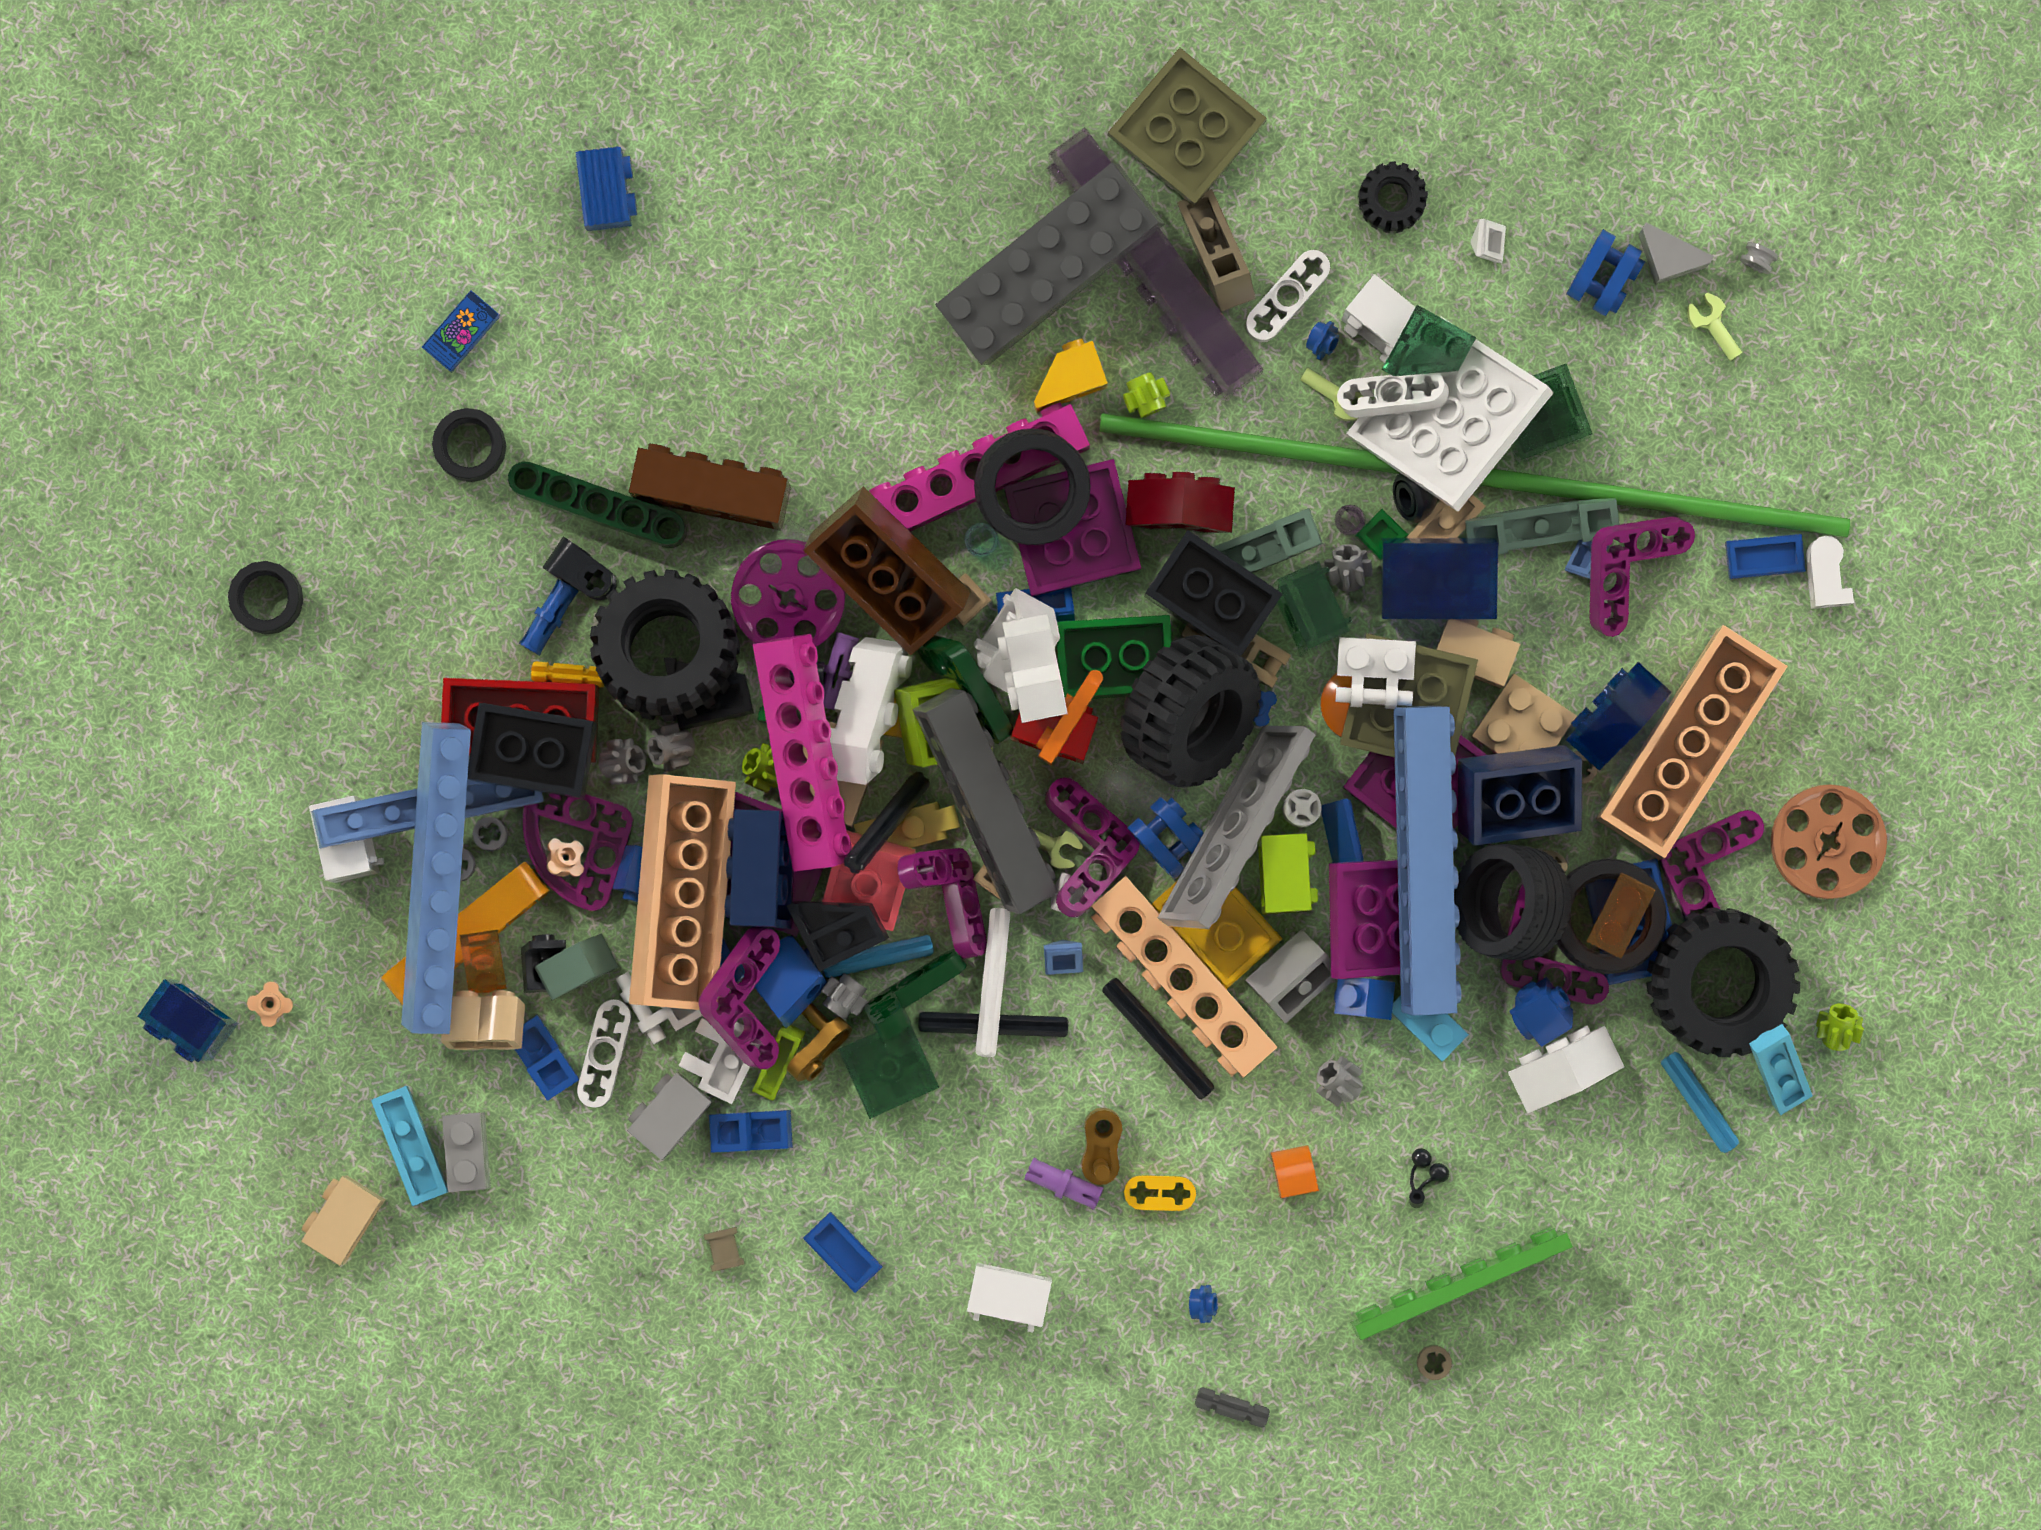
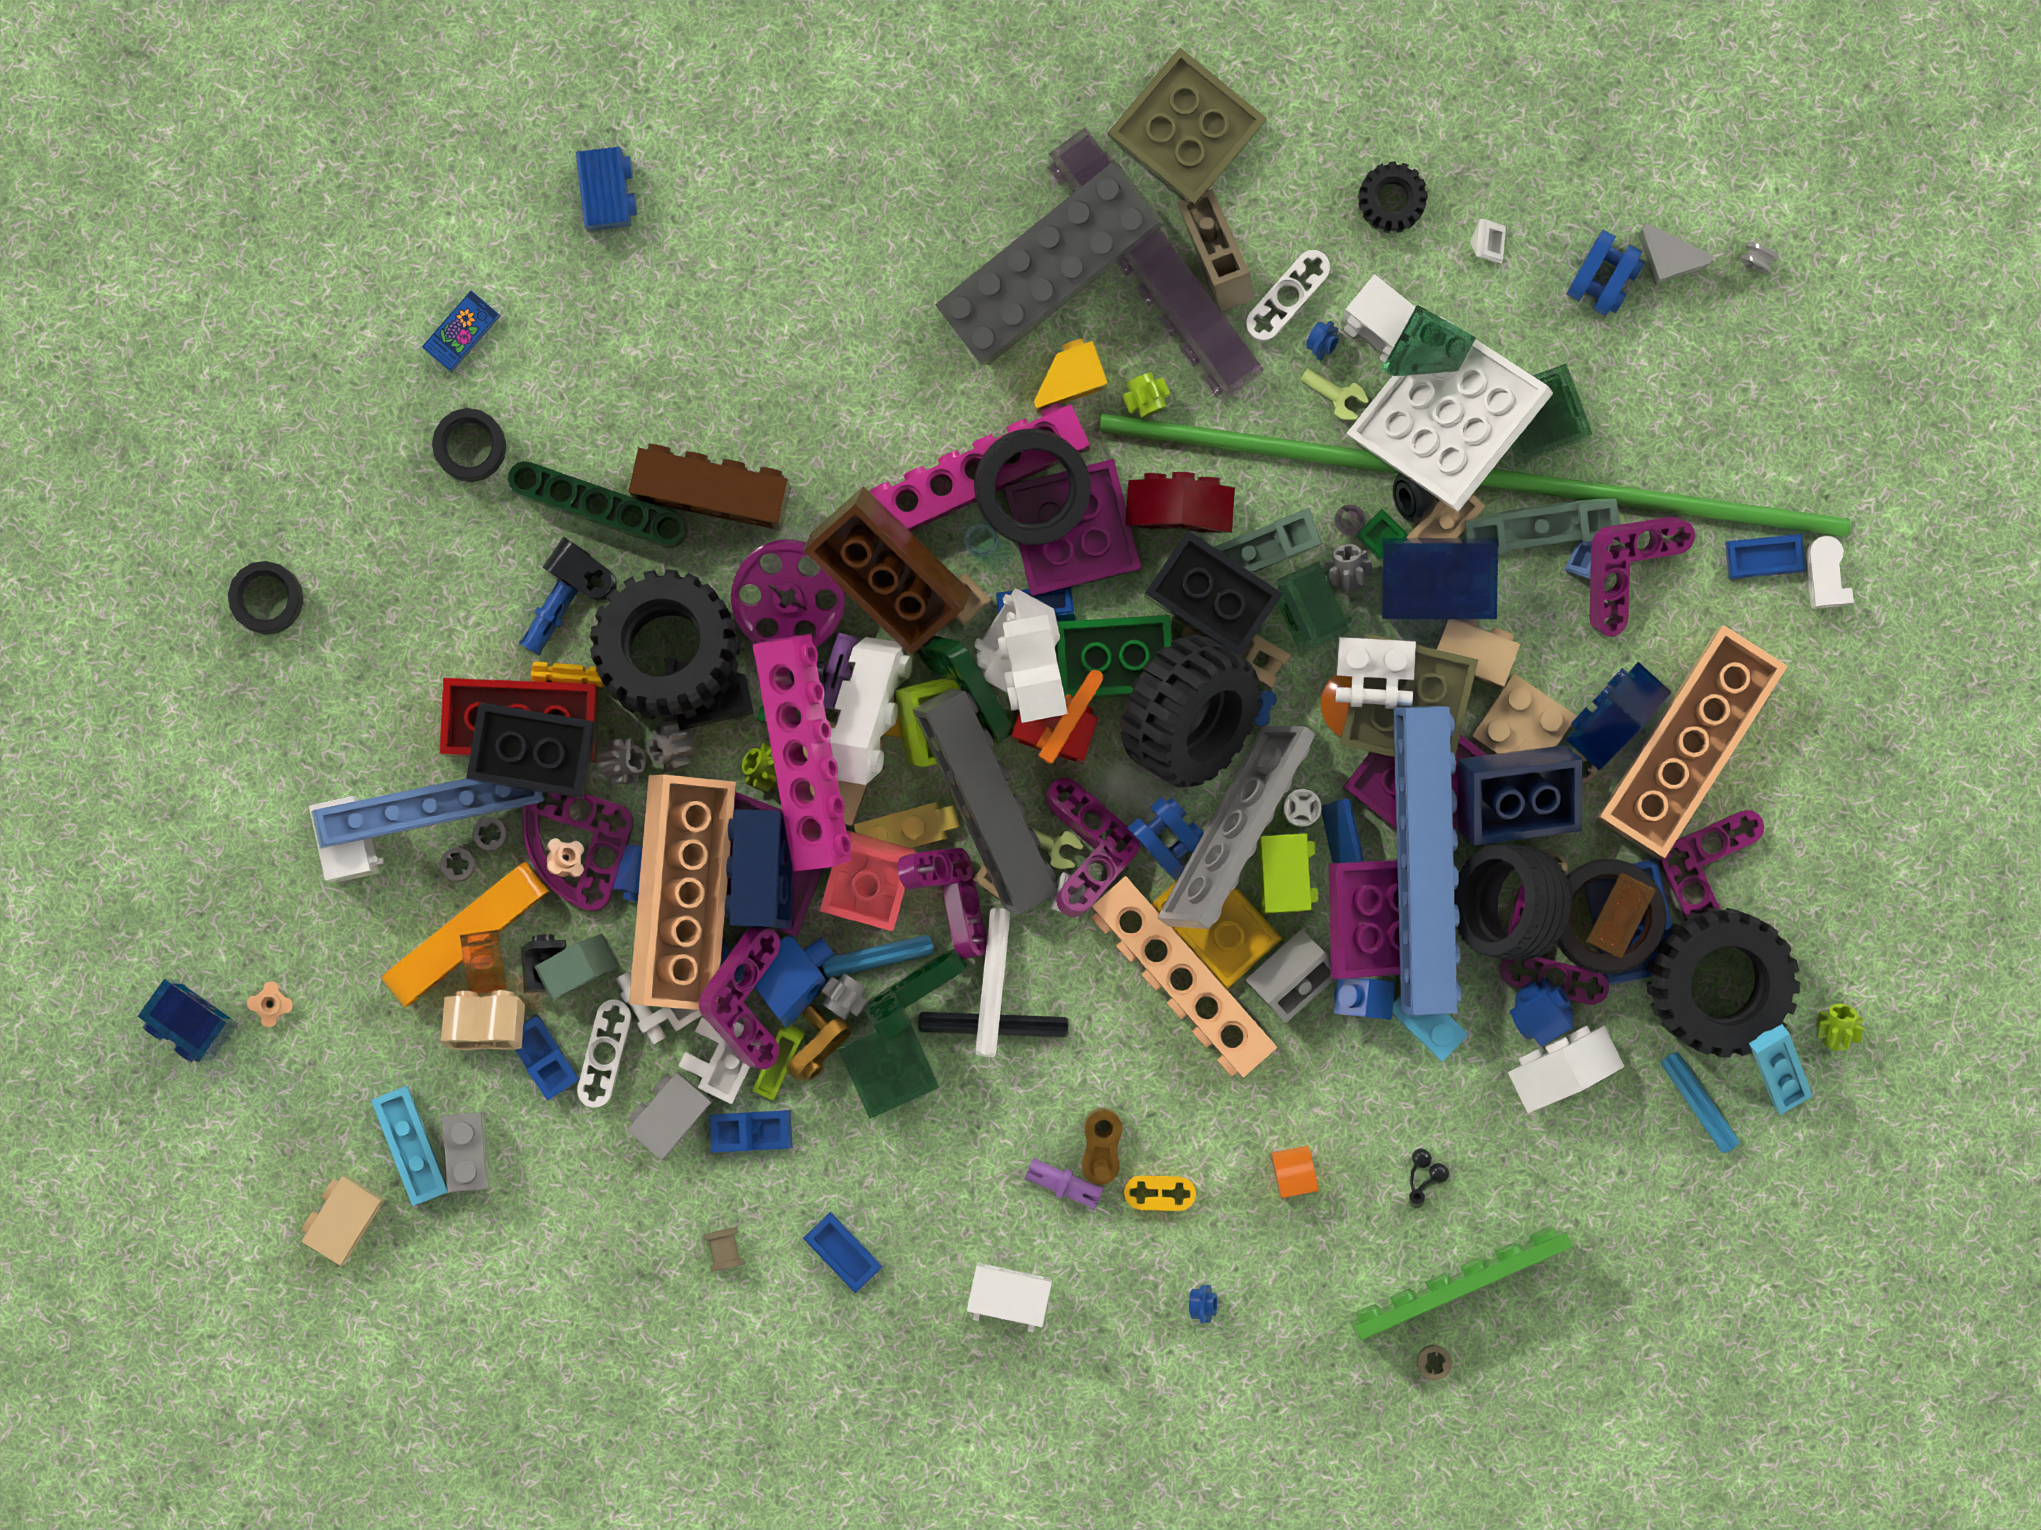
(435, 877): medium blue brick -> none
(837, 929): black wing -> none
(886, 822): black axle -> none
(1063, 957): medium blue slope -> none
(1158, 1038): black axle -> none
(1232, 1407): dark grey axle -> none
(1339, 1081): light grey gear -> none
(1405, 403): white beam -> none
(1714, 325): yellowish green bar -> none
(1834, 859): nougat wedge -> none

